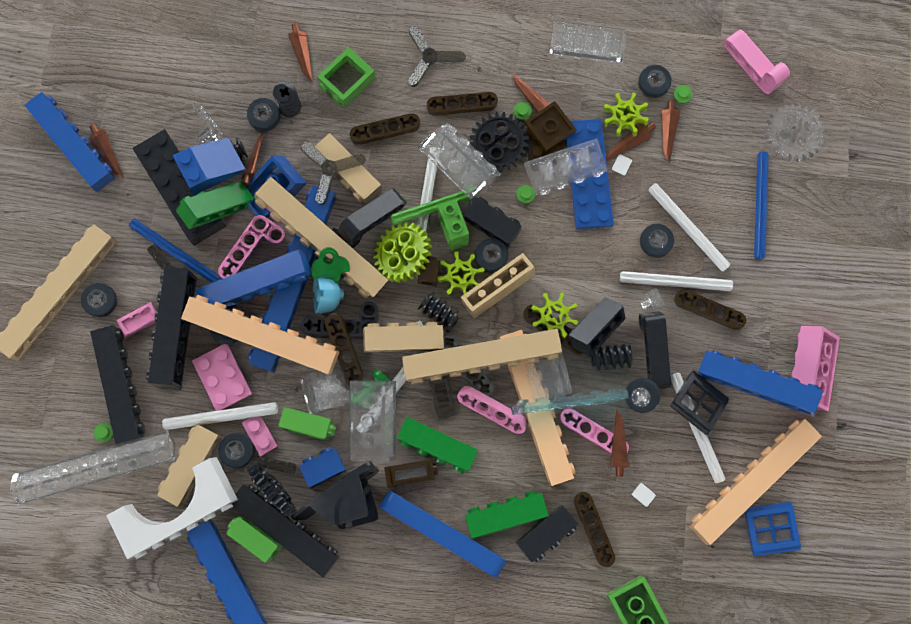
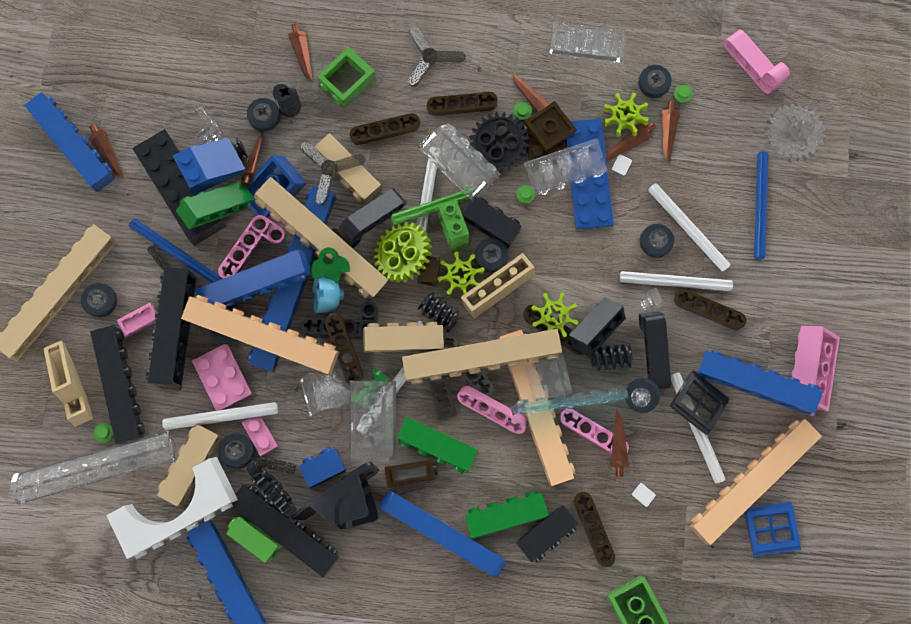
(67, 383): none -> tan slope
(307, 424): bright green window -> none

